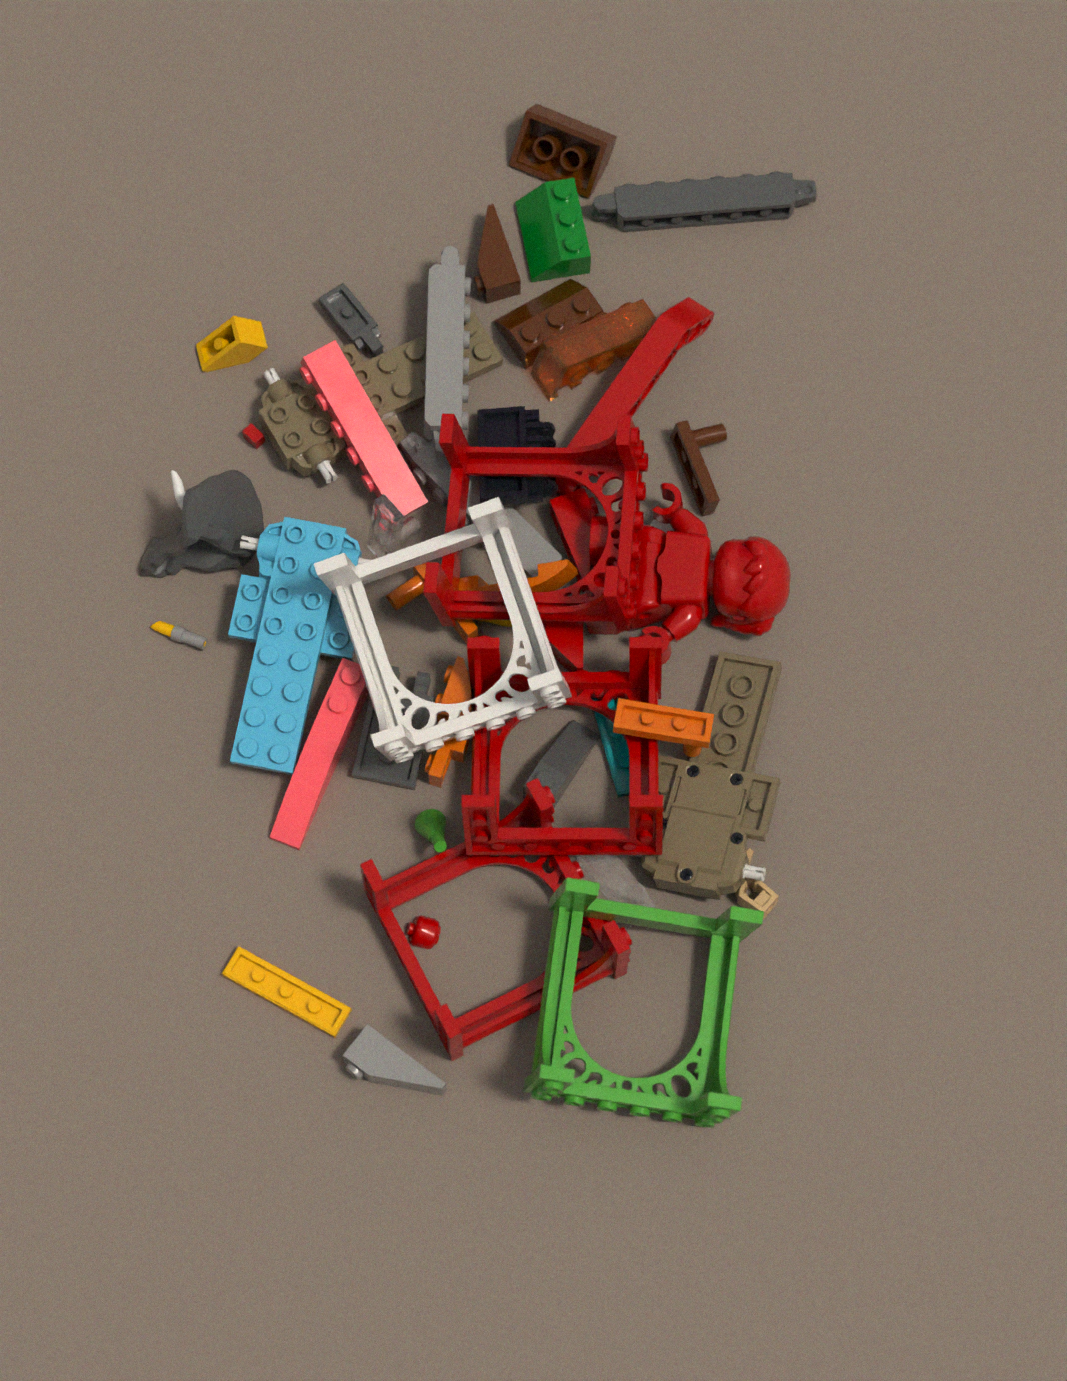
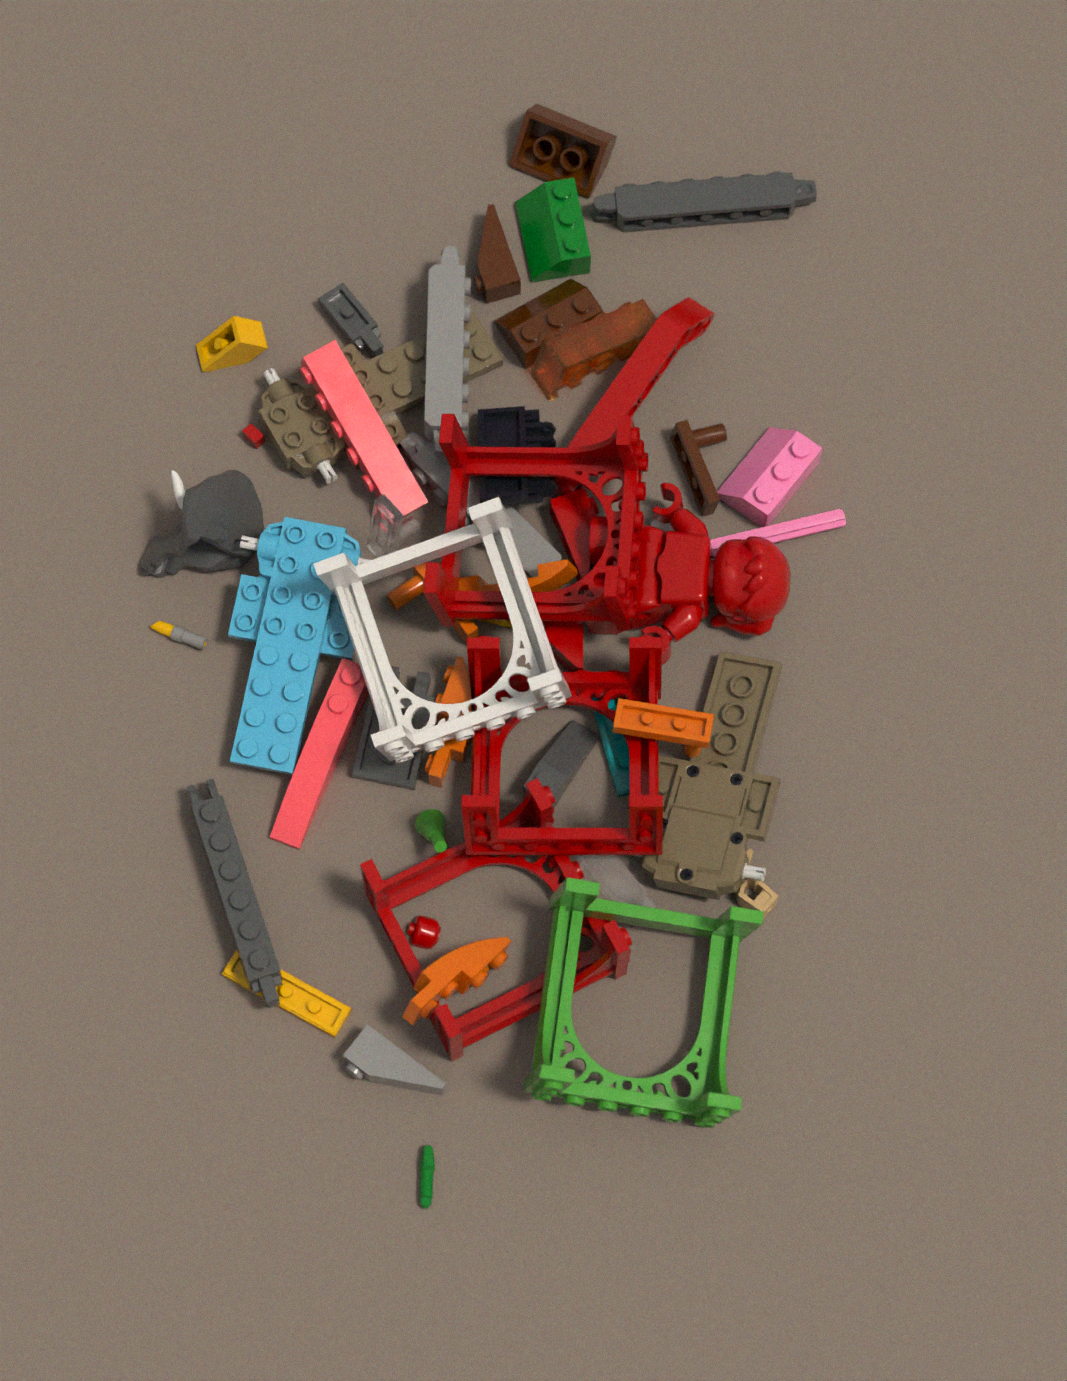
(236, 893): none -> dark grey hinge
(426, 1169): none -> green piece
(453, 972): none -> orange slope
(770, 474): none -> bright pink slope
(789, 529): none -> bright pink axle

